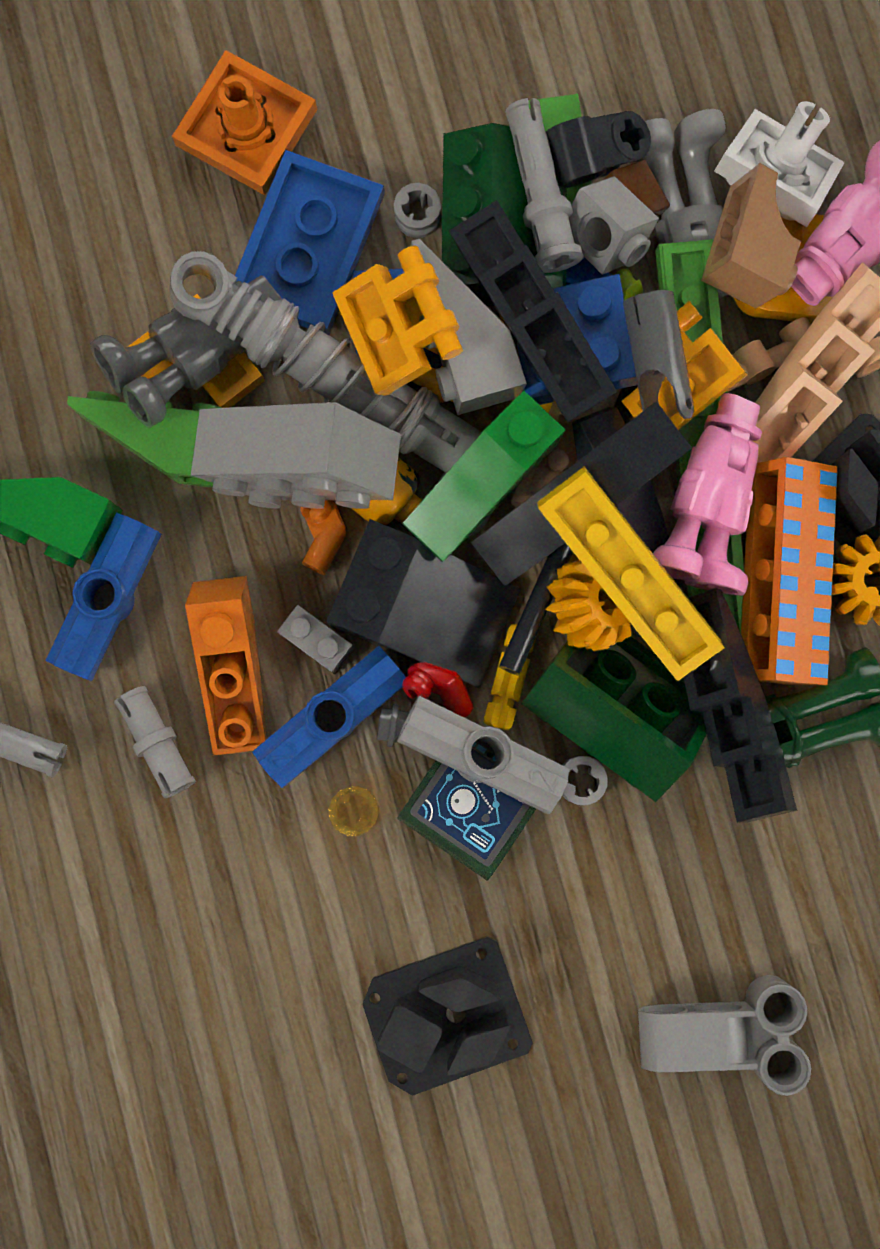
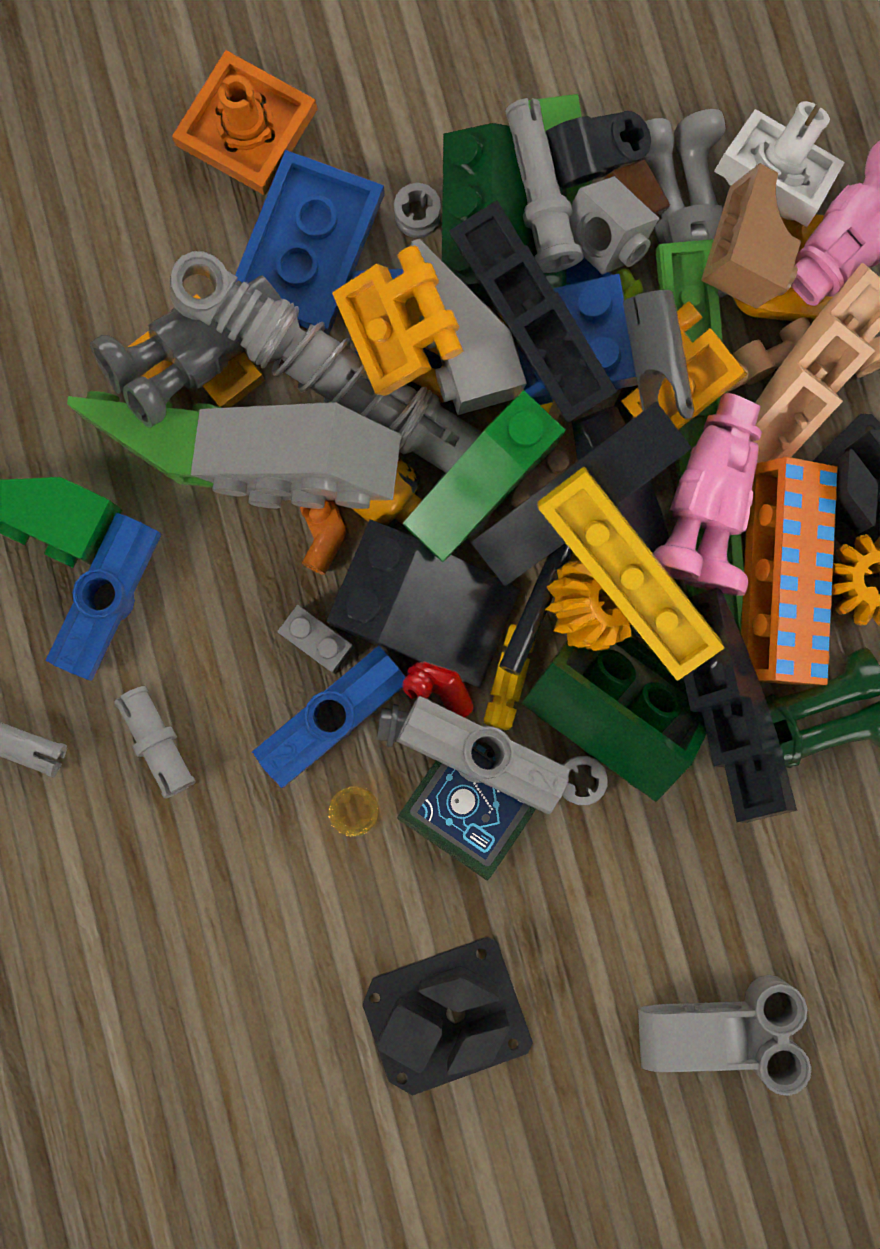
(227, 663): orange slope -> none

